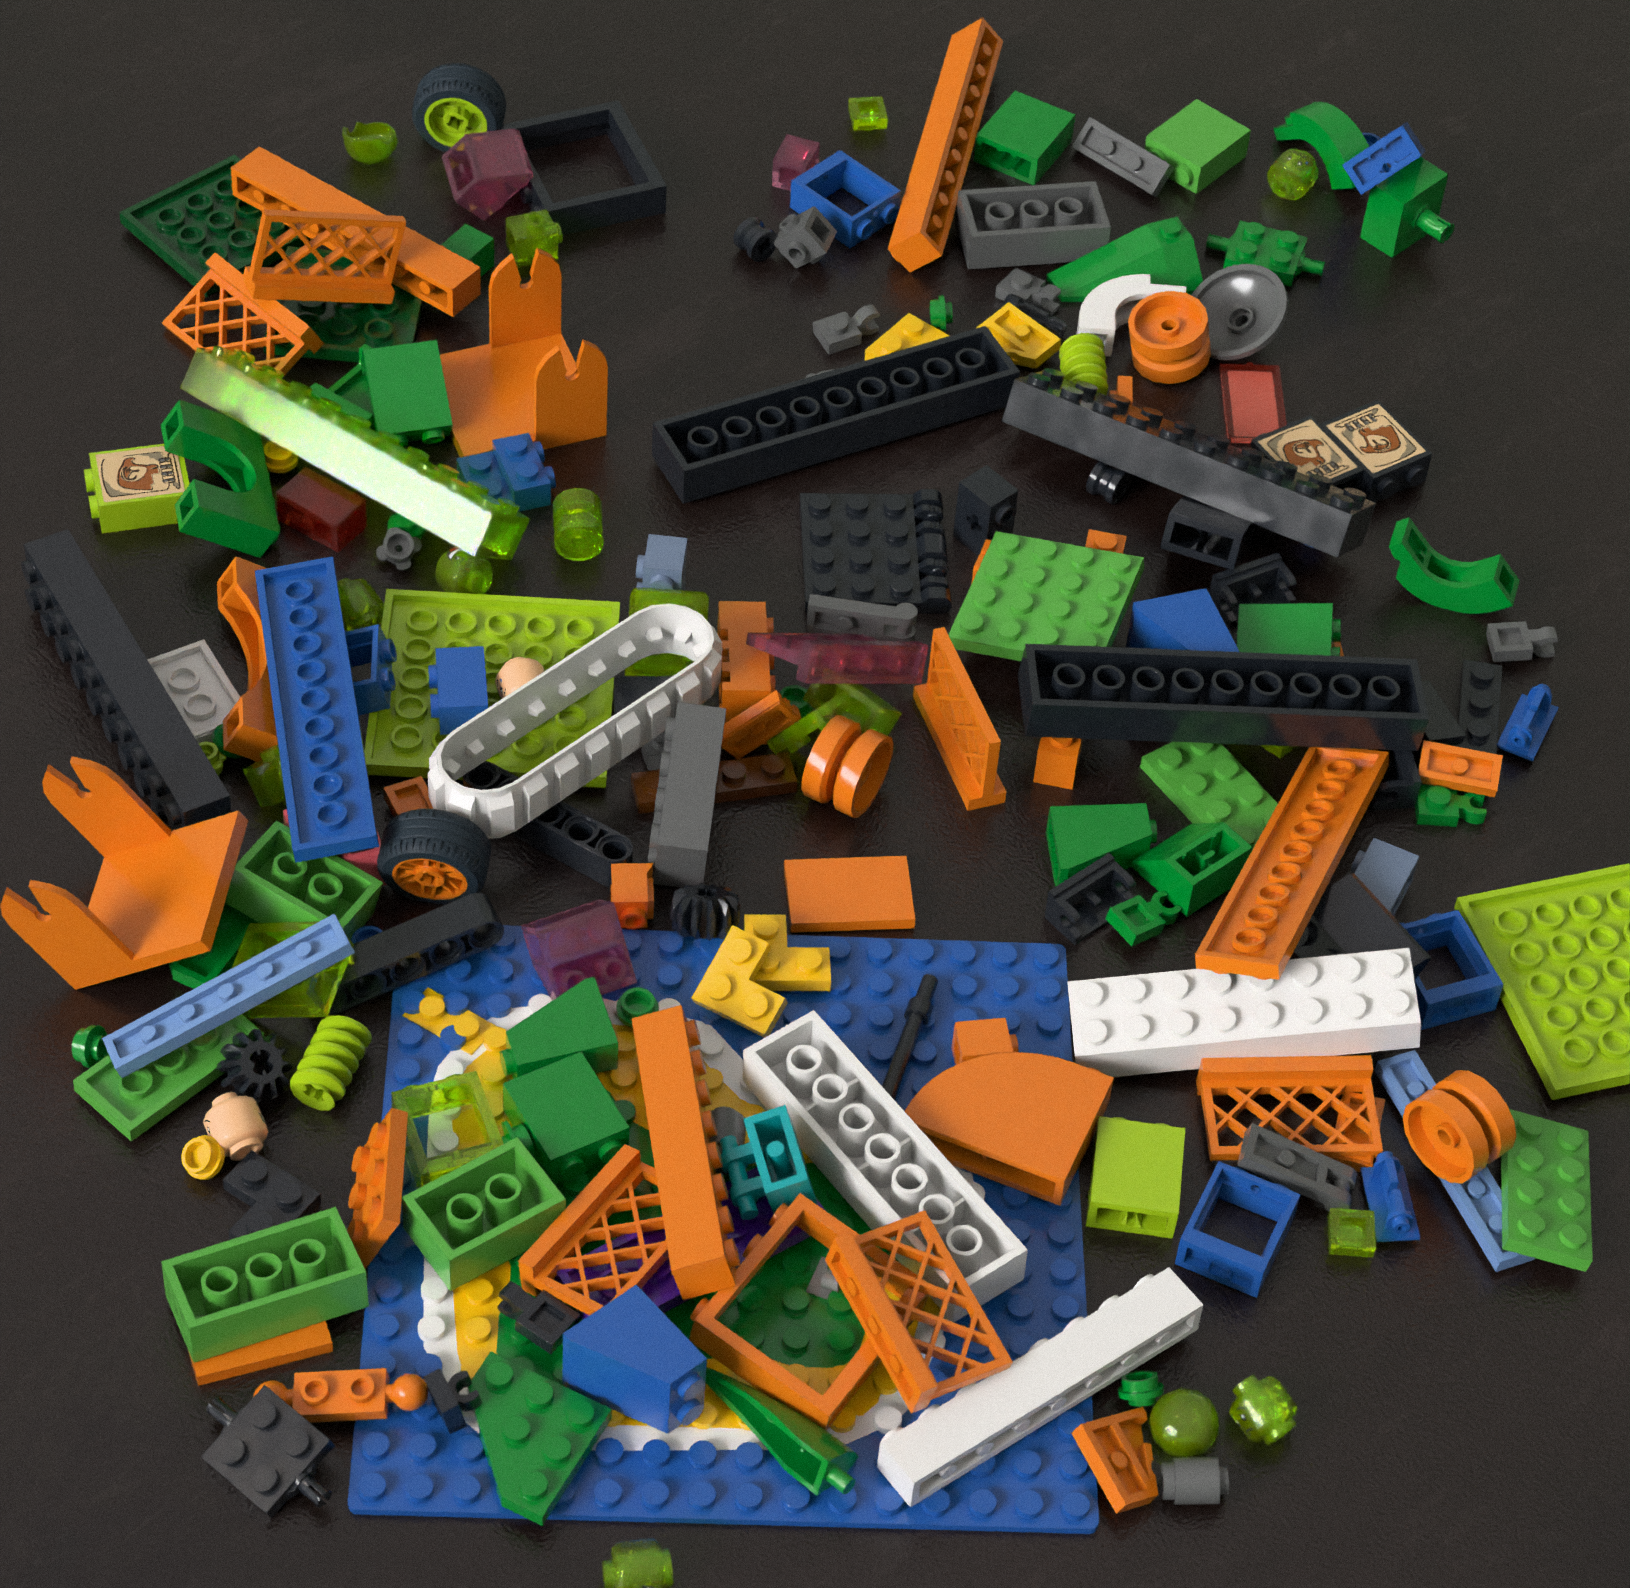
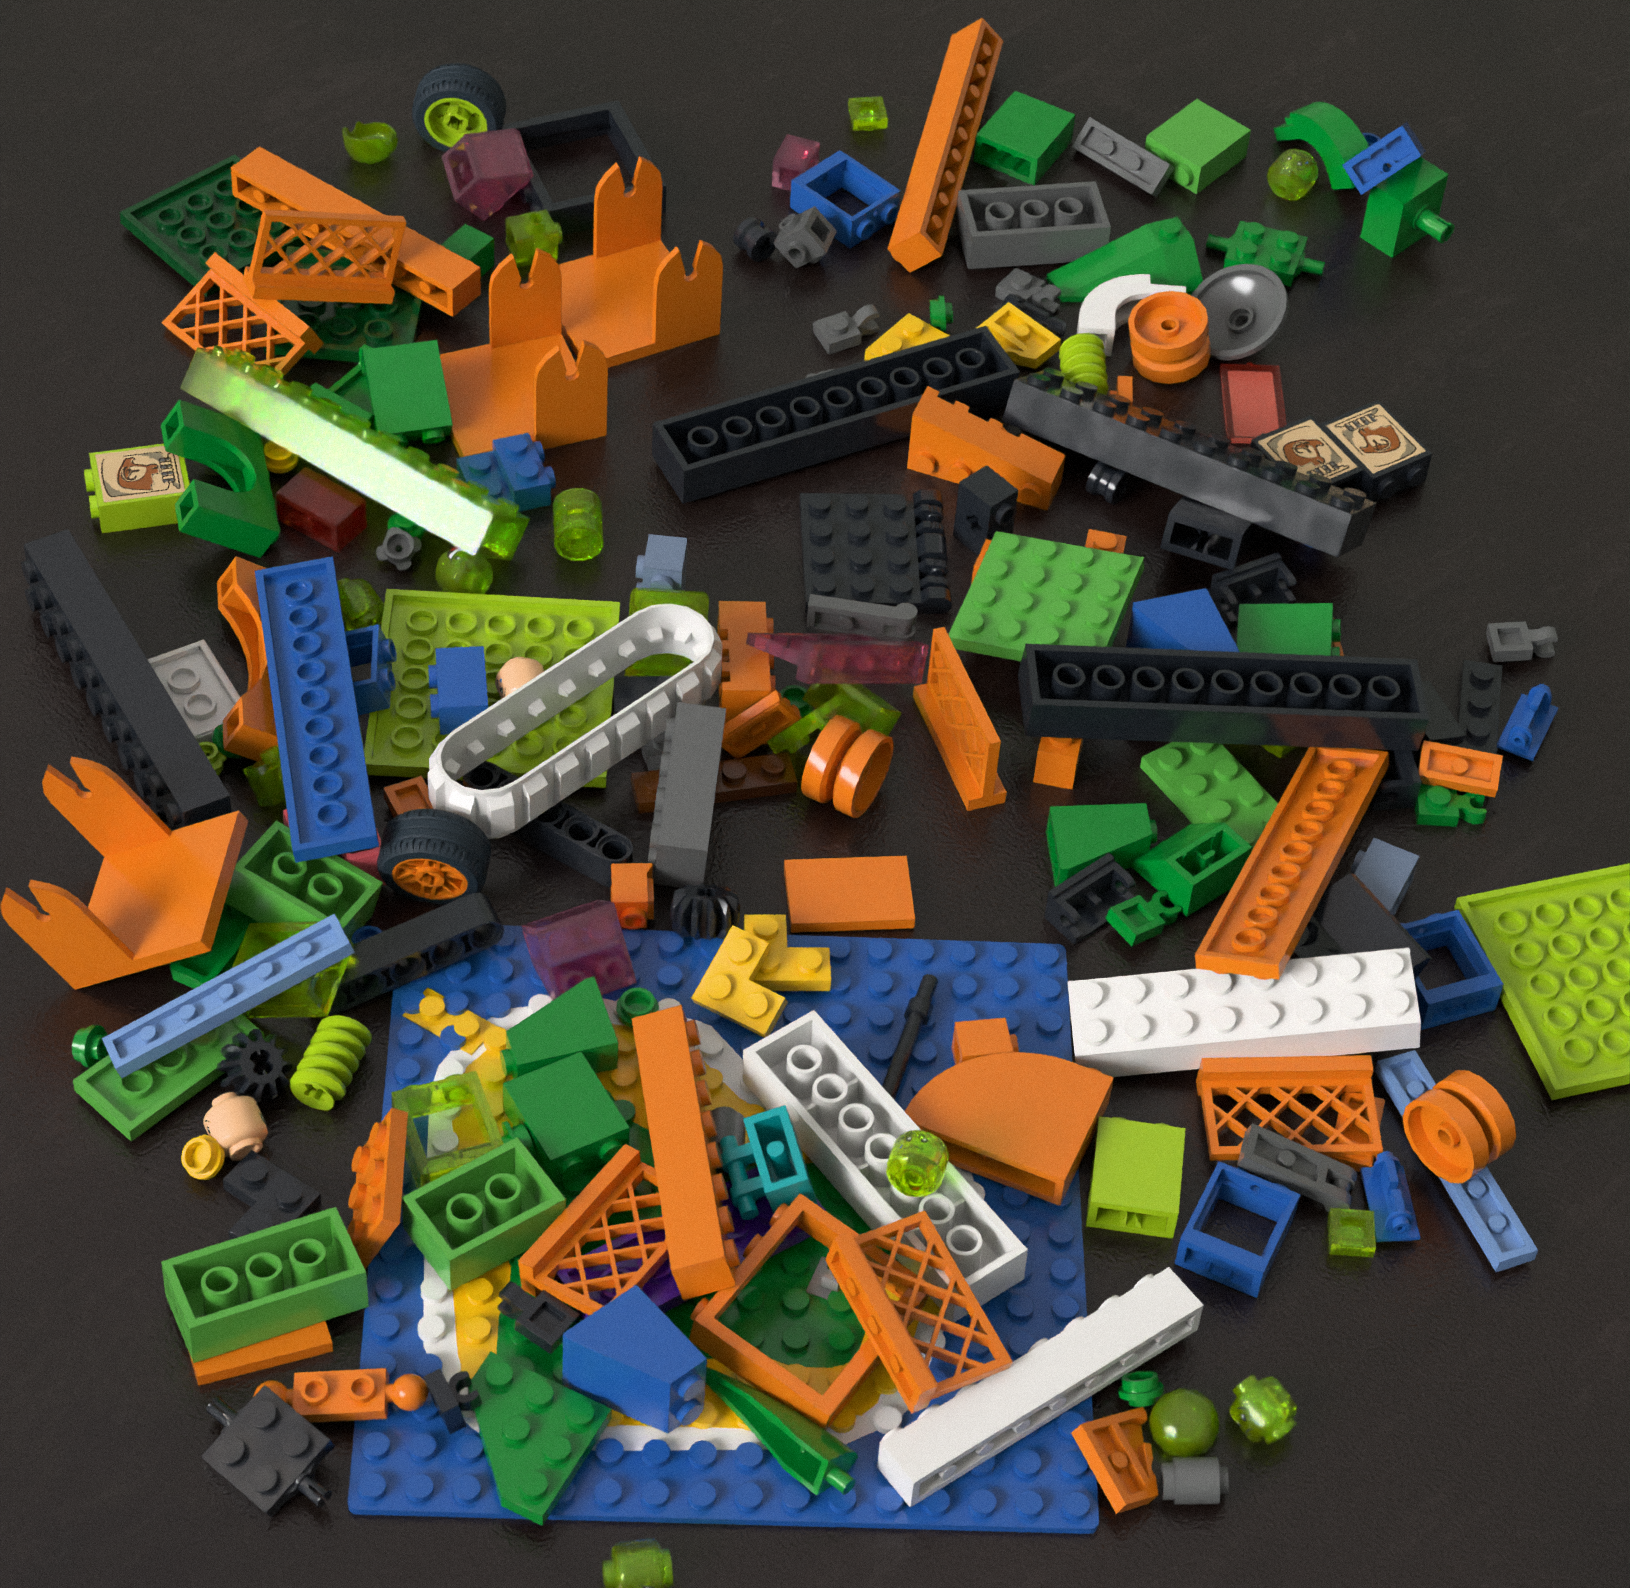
(633, 290): none -> orange piece
(917, 1163): none -> clear neon green head
(955, 444): none -> orange wedge
(1449, 583): green arch -> none
(1547, 1192): bright green plate -> none

